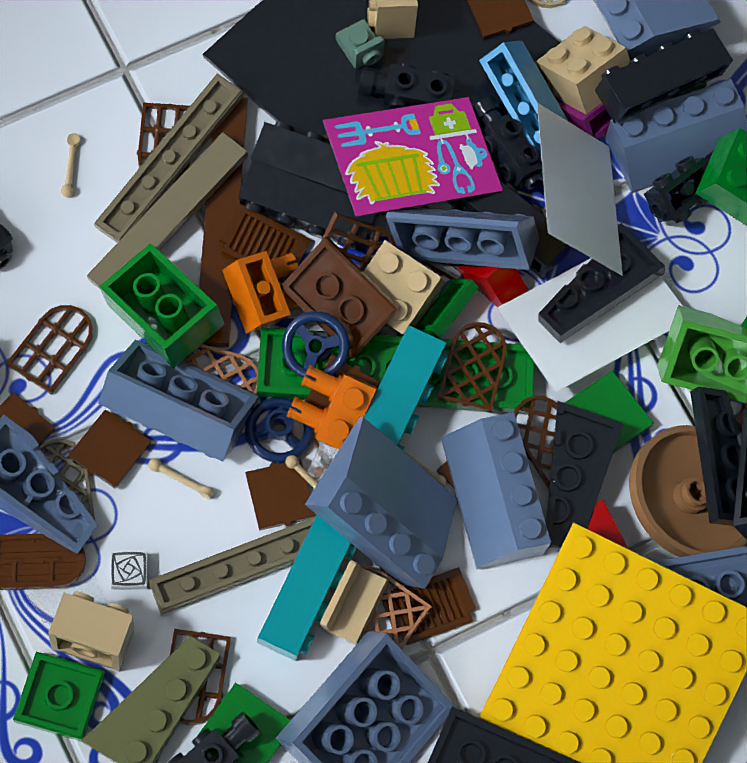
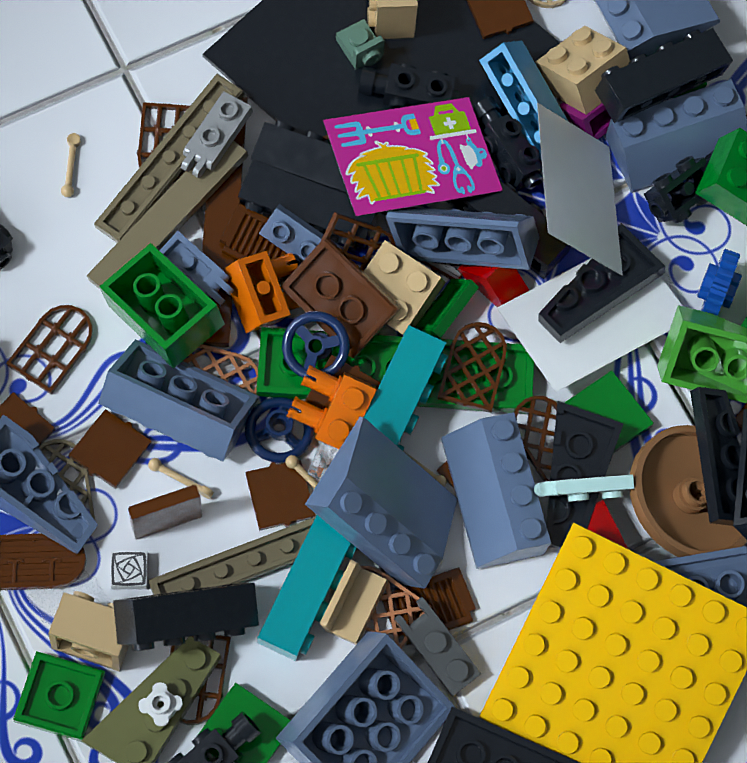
(165, 511): none -> tile
(171, 704): none -> white plate
(185, 614): none -> black brick
(197, 266): none -> sand blue hinge
(215, 134): none -> light grey hinge
(291, 233): none -> sand blue hinge
(439, 649): none -> dark grey hinge
(580, 488): none -> light aqua hinge
(720, 283): none -> blue gear

